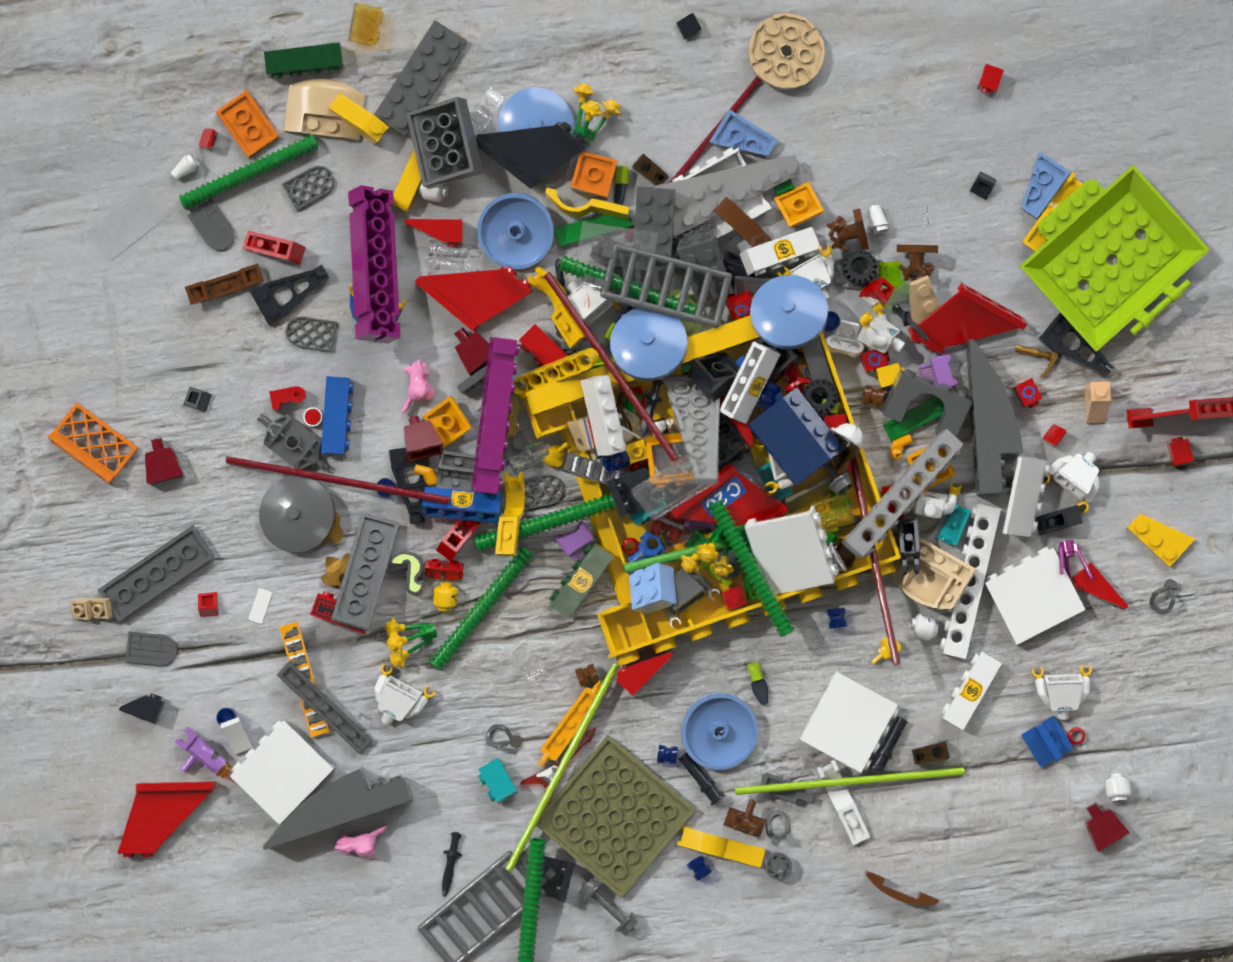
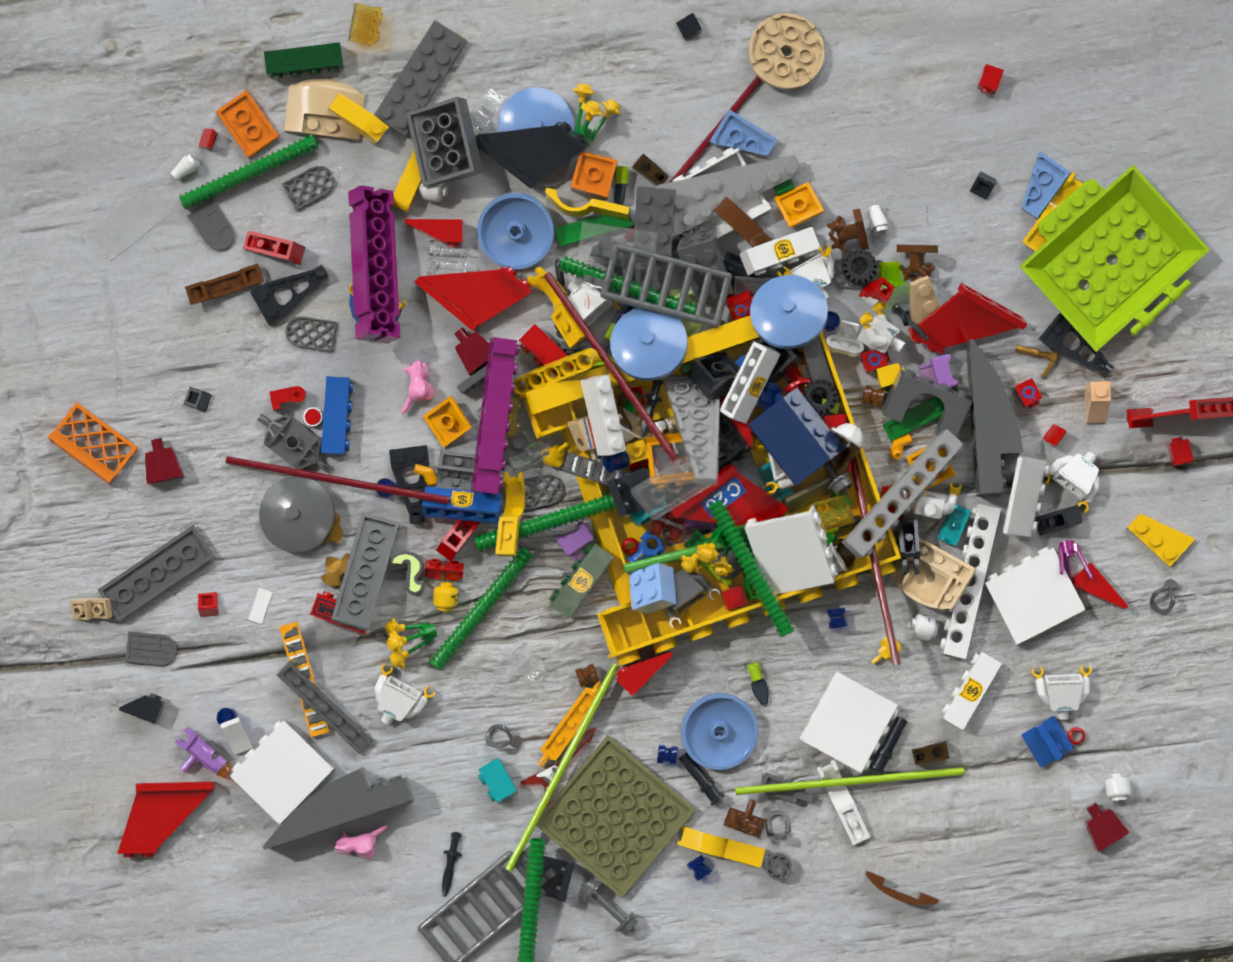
(421, 440): dark red torso -> none

